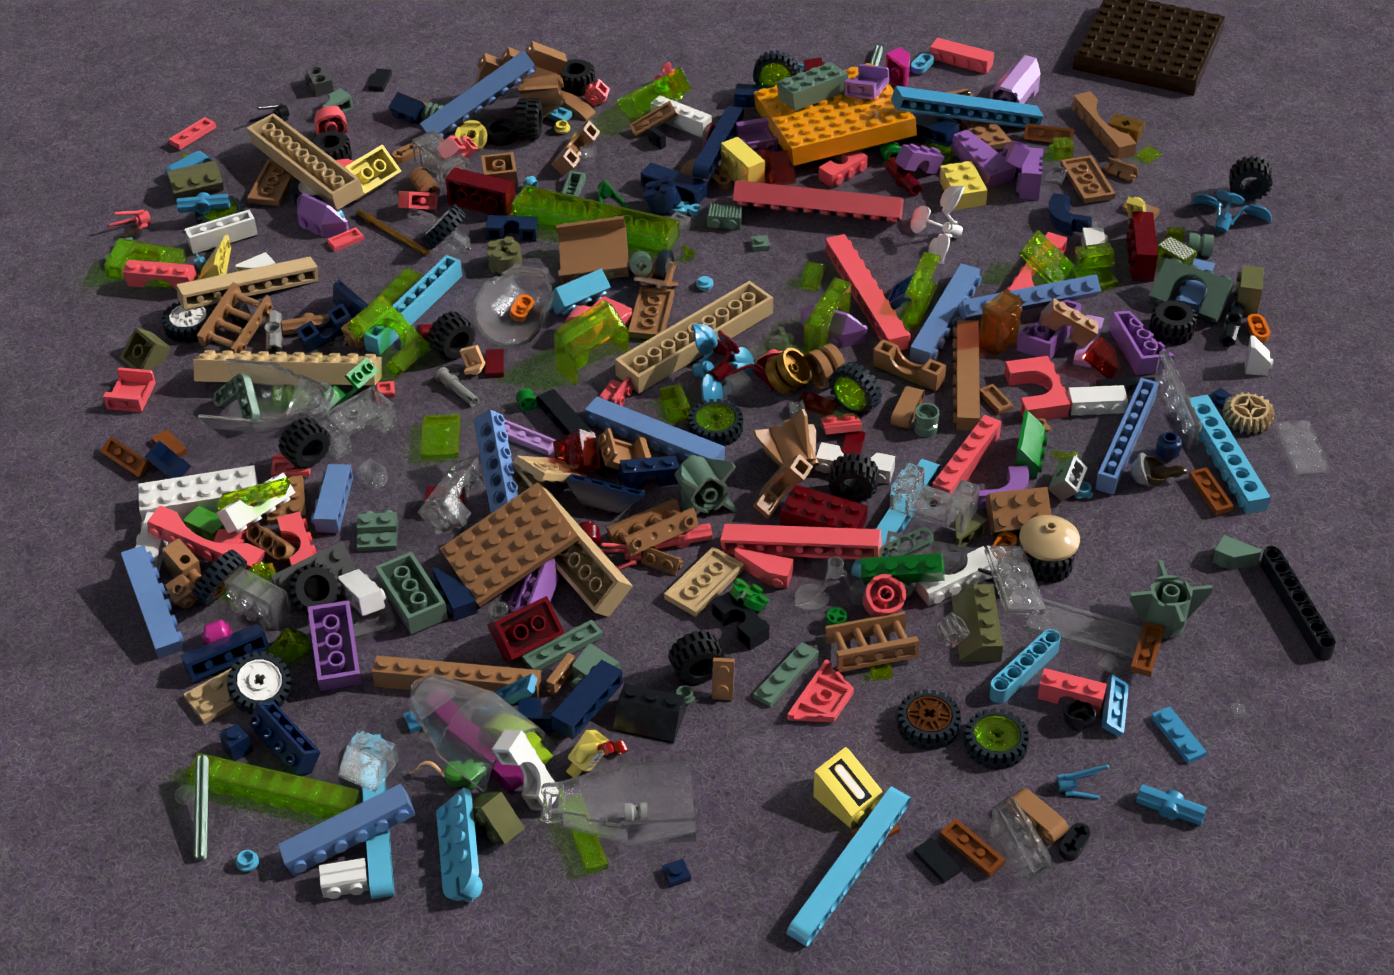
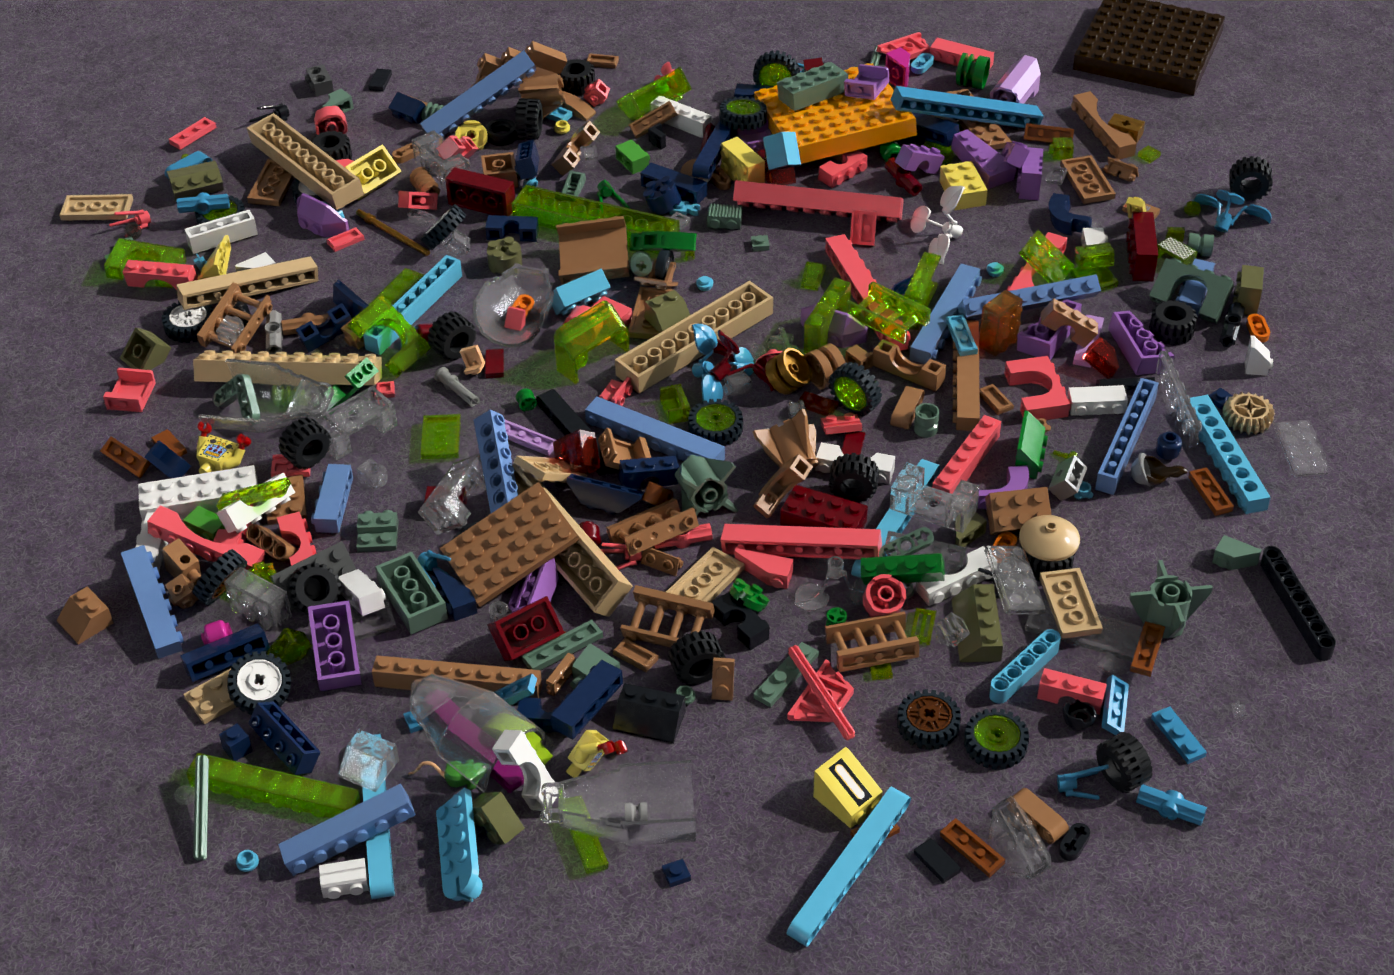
(84, 615): none -> medium nougat slope
(96, 207): none -> tan plate
(217, 453): none -> light yellow torso
(229, 329): none -> clear brick
(429, 561): none -> dark azure plant
(515, 318): none -> coral slope
(527, 160): none -> dark blue brick
(605, 61): none -> medium nougat tile
(632, 156): none -> bright green brick
(635, 655): none -> medium nougat tile
(657, 494): none -> dark orange piece
(663, 240): none -> green slope
(665, 310): none -> olive slope
(665, 601): none -> medium nougat fence
(743, 113): none -> black wheel
(781, 150): none -> medium azure slope
(821, 692): none -> coral axle
(858, 355): none -> medium nougat brick
(863, 227): none -> coral plate
(889, 299): none -> clear neon green fence
(912, 44): none -> coral wing
(925, 612): none -> clear neon green tile
(961, 335): none -> medium azure tile
(973, 71): none -> green wheel
(995, 269): none -> plate
(1070, 603): none -> tan plate
(1126, 760): none -> black tyre
(1192, 208): none -> clear neon green plate

